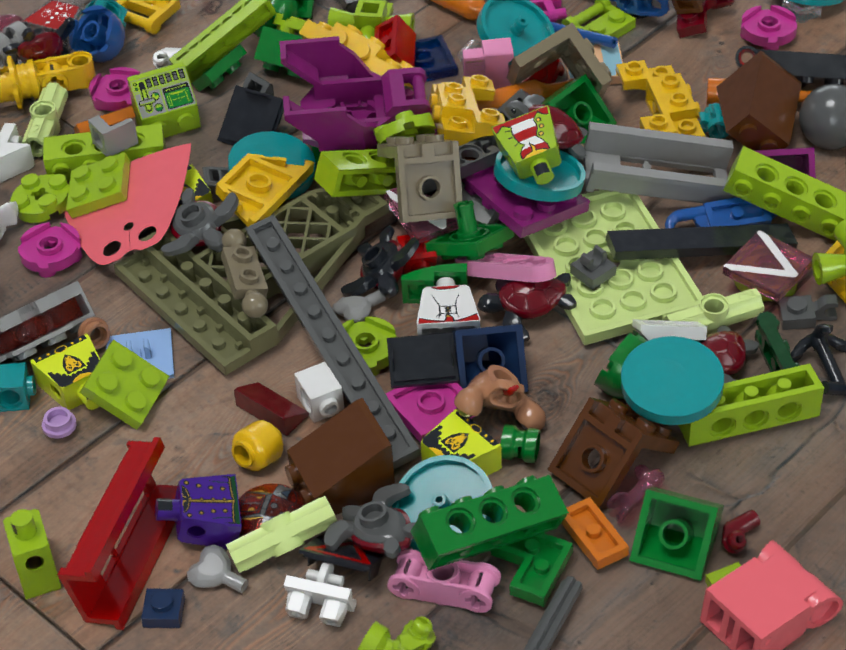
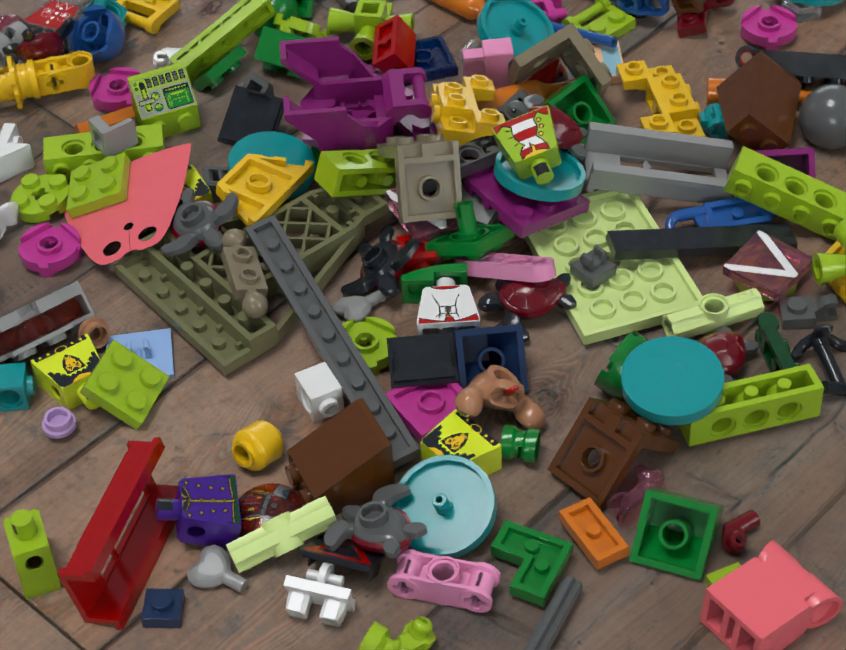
(45, 117): yellowish green piece -> none
(269, 406): dark red slope -> none
(370, 50): yellow bracket -> none
(406, 125): lime plate -> none
(443, 546): green brick -> none
(661, 328): white slope -> none

